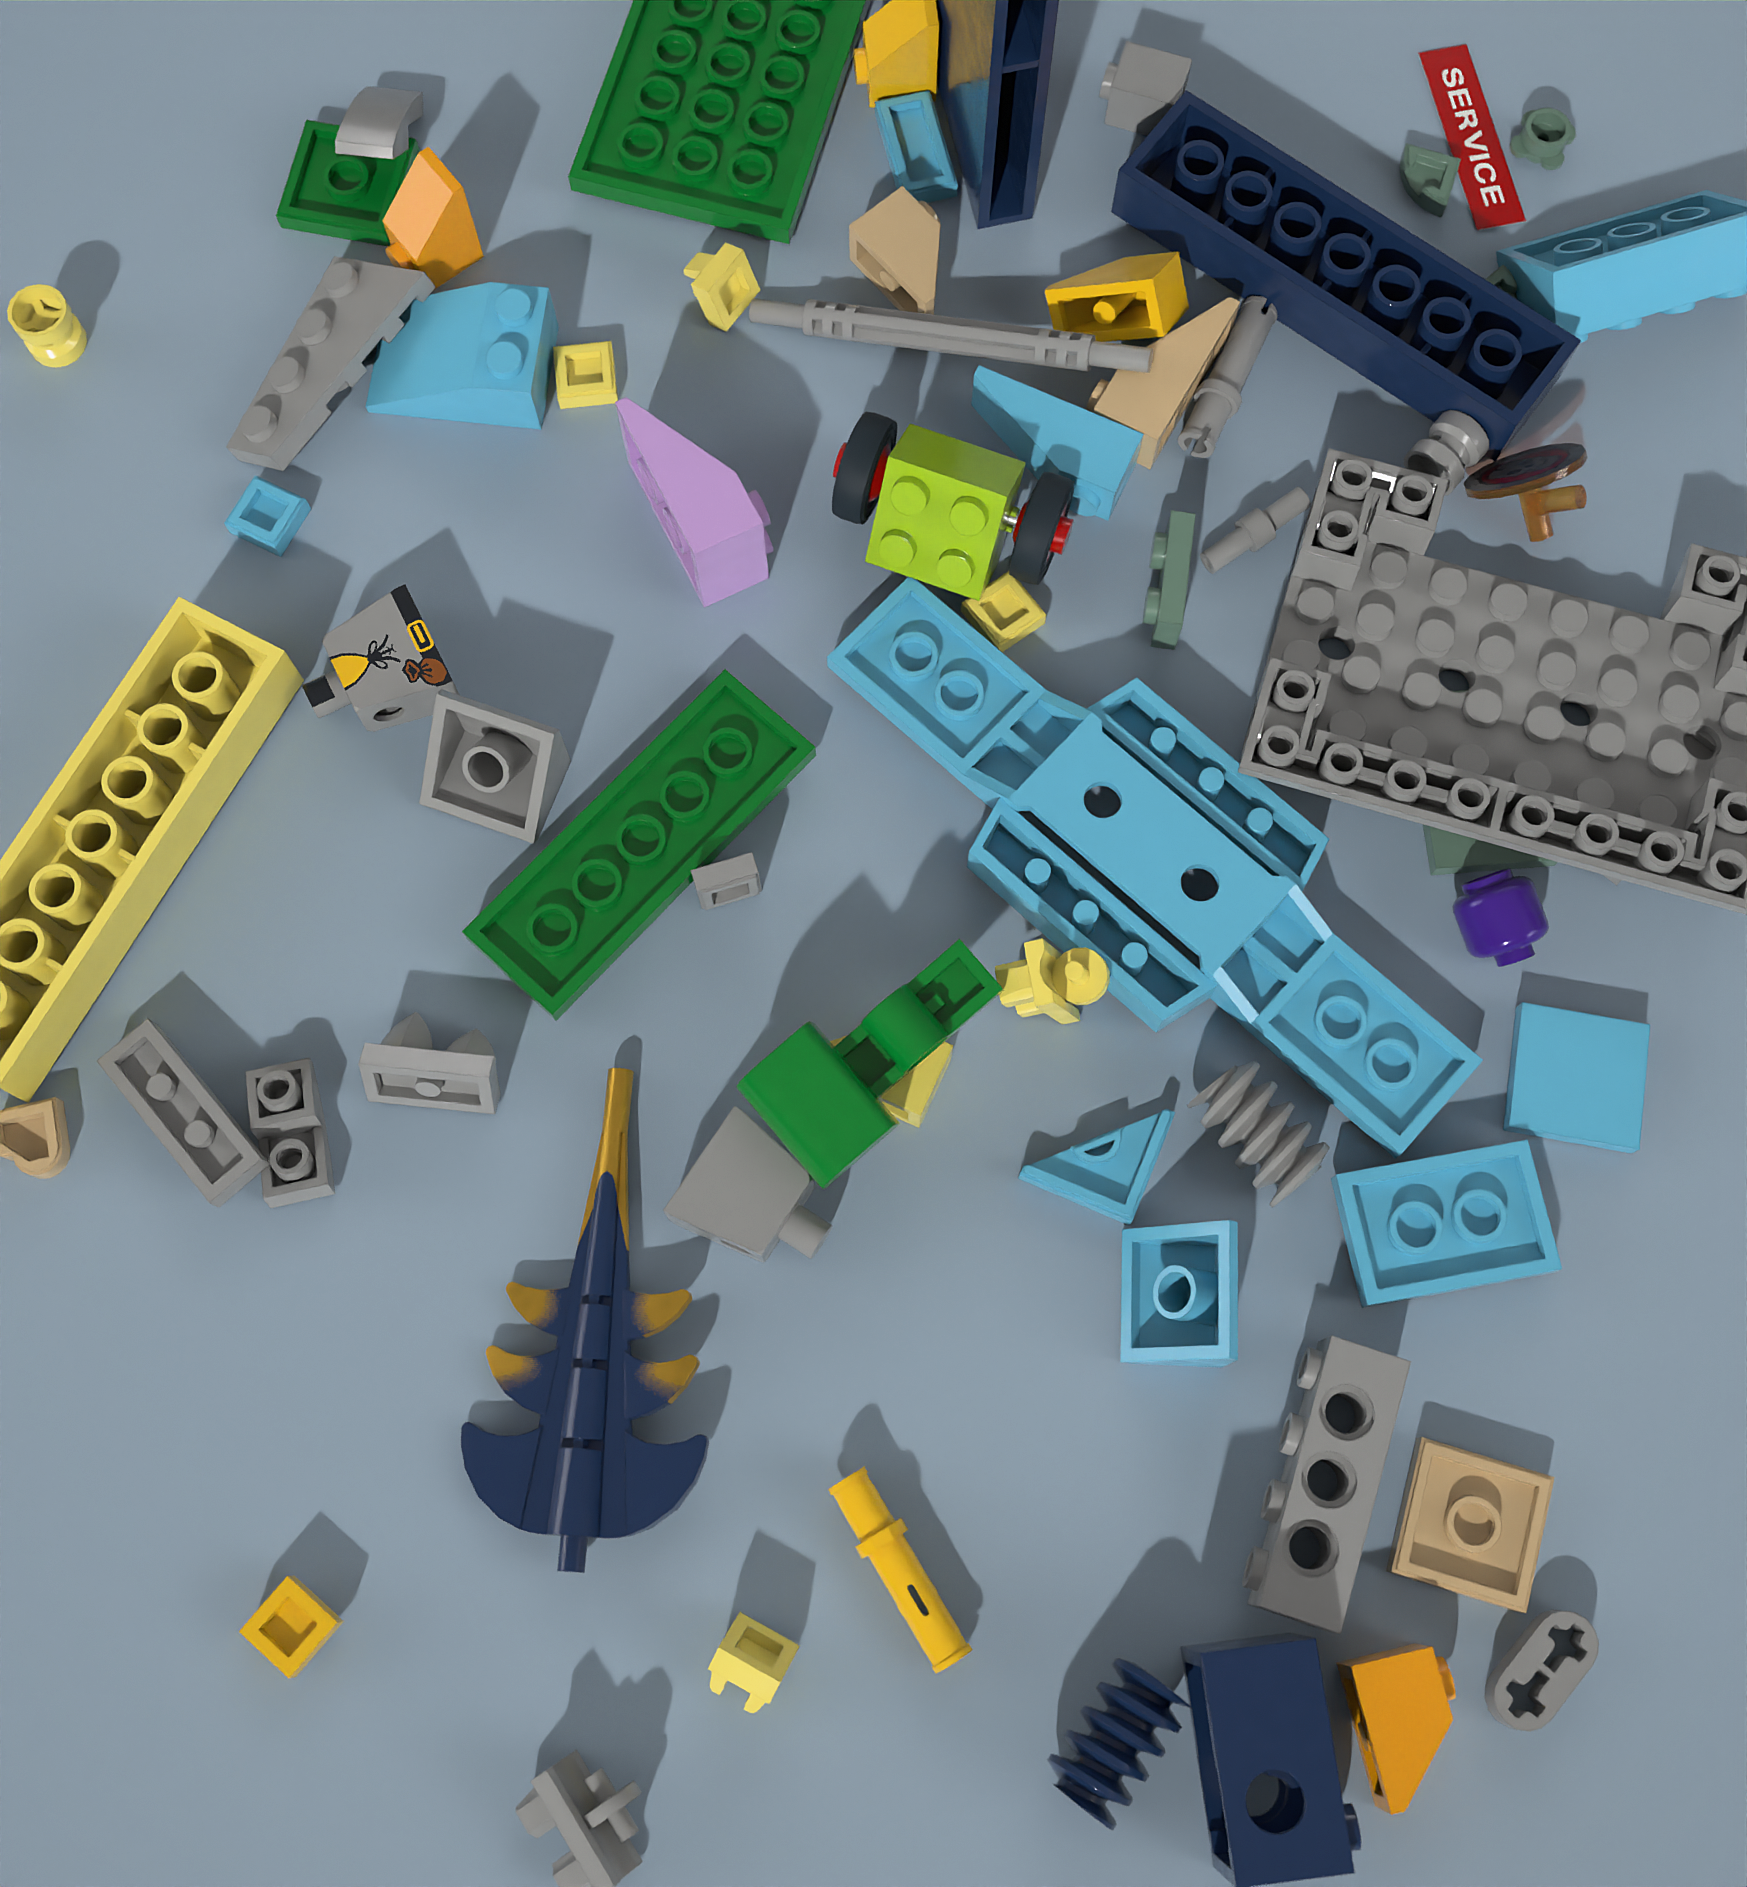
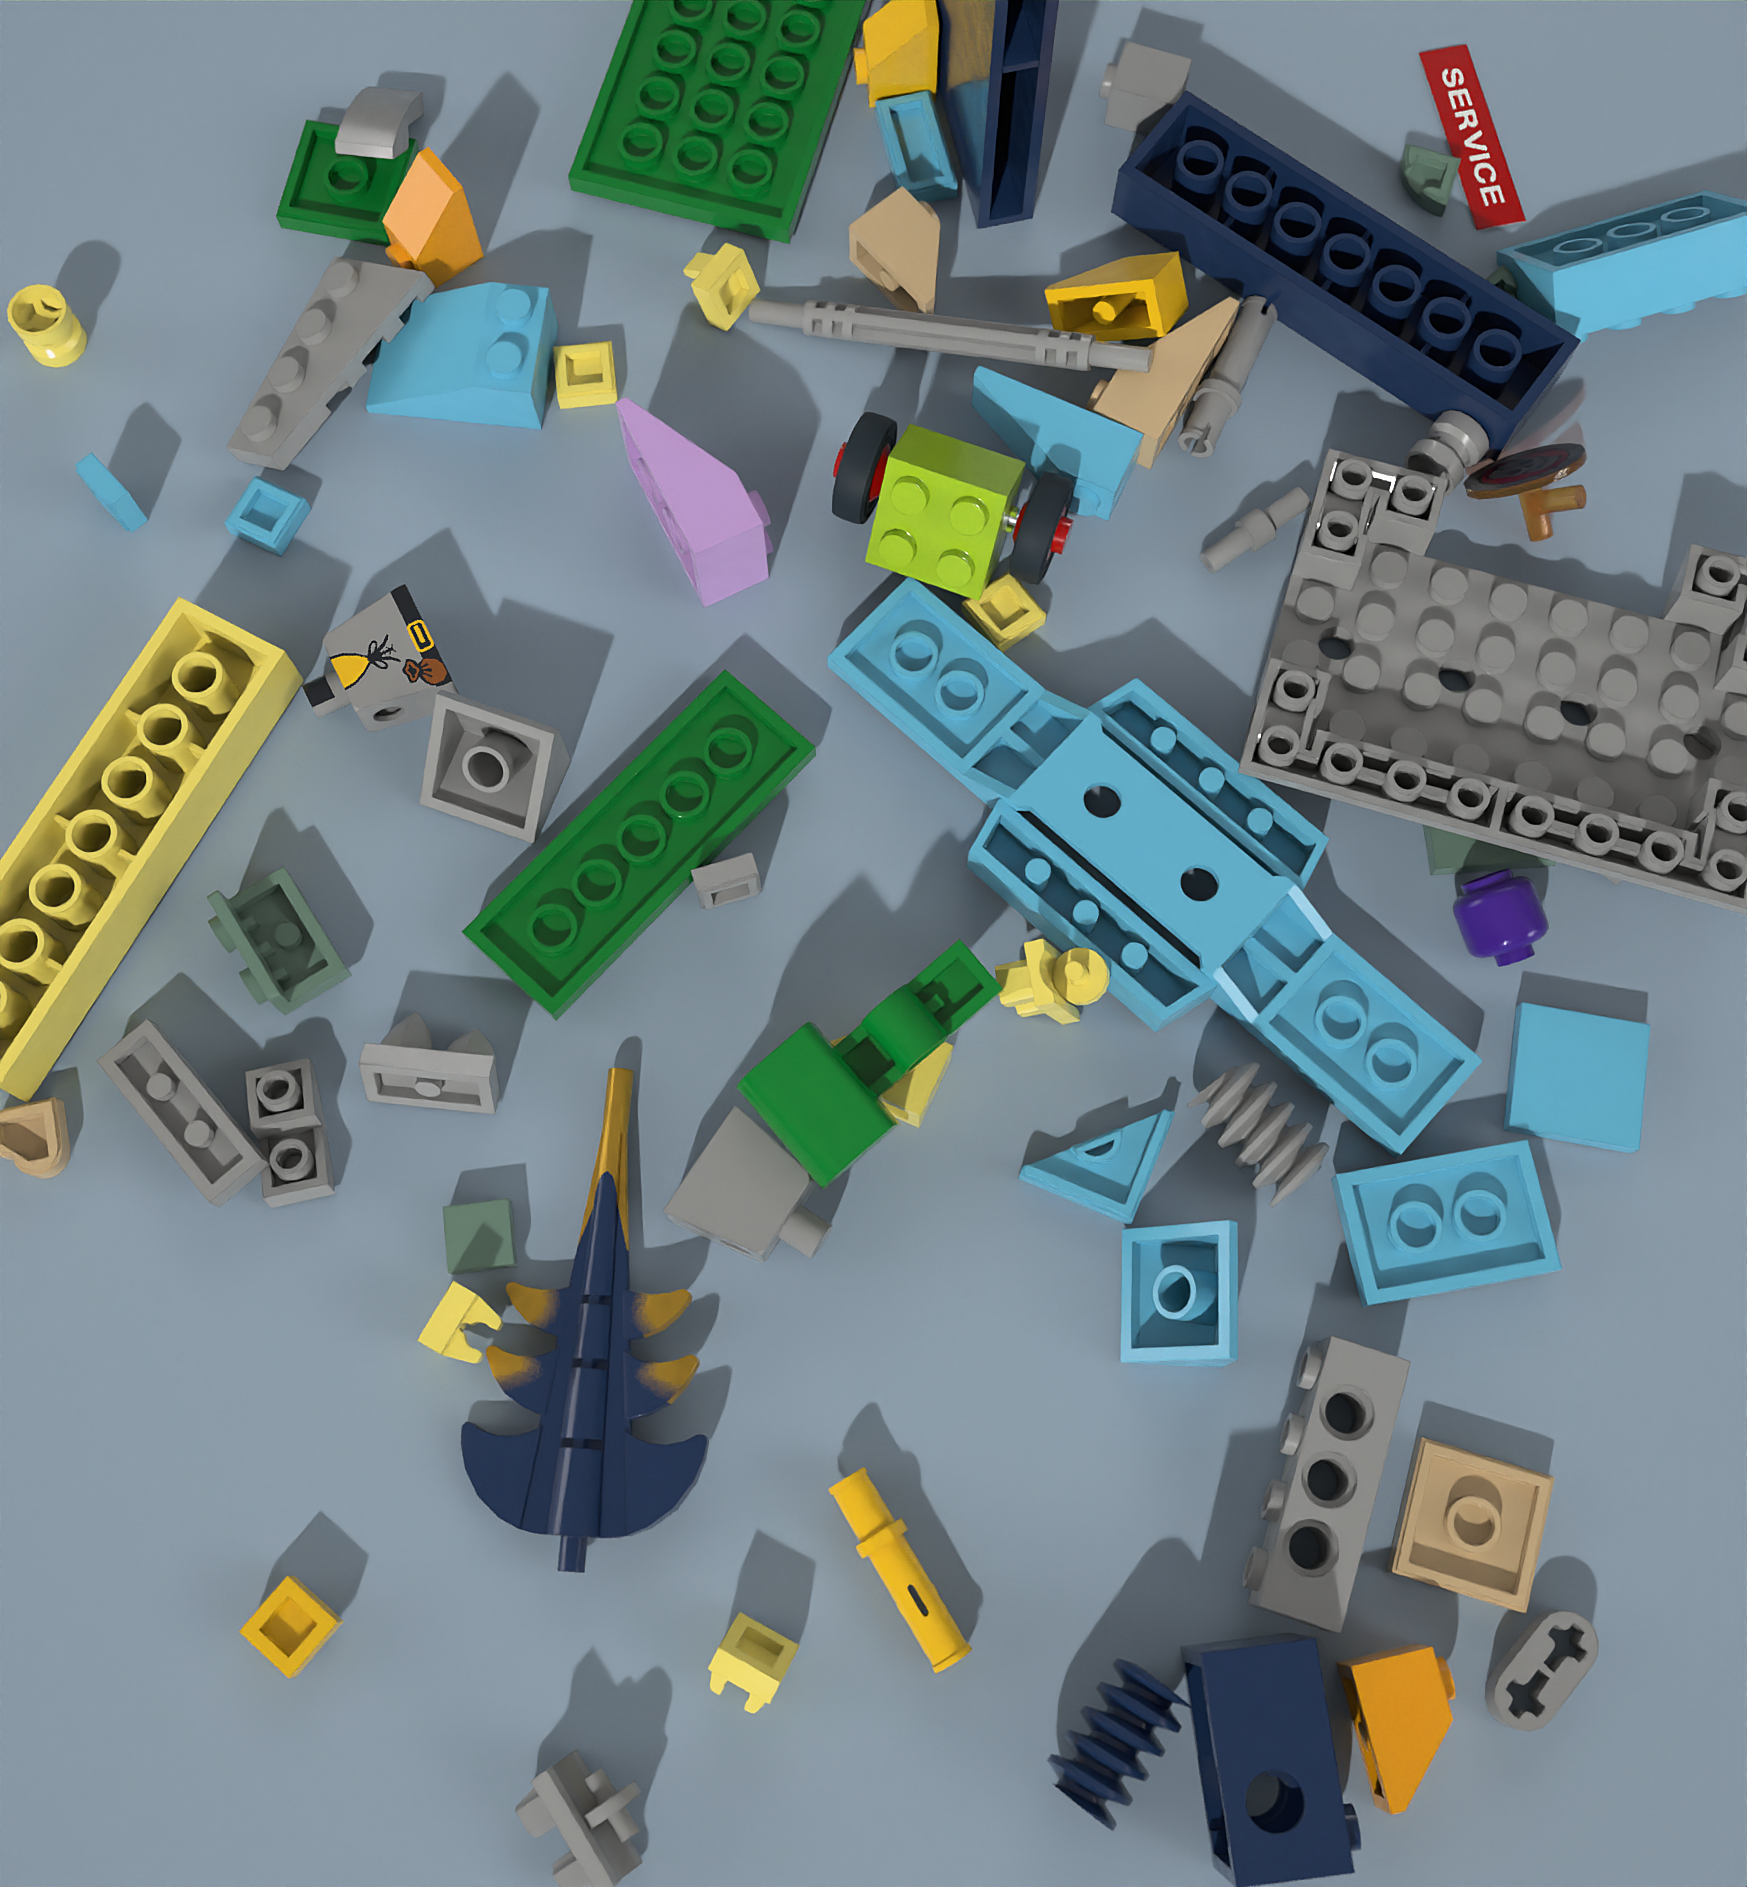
(110, 493): none -> medium azure tile
(279, 941): none -> sand green bracket
(446, 1325): none -> light yellow tile
(479, 1236): none -> sand green tile
(1171, 555): sand green plate -> none
(1546, 125): sand green plate -> none

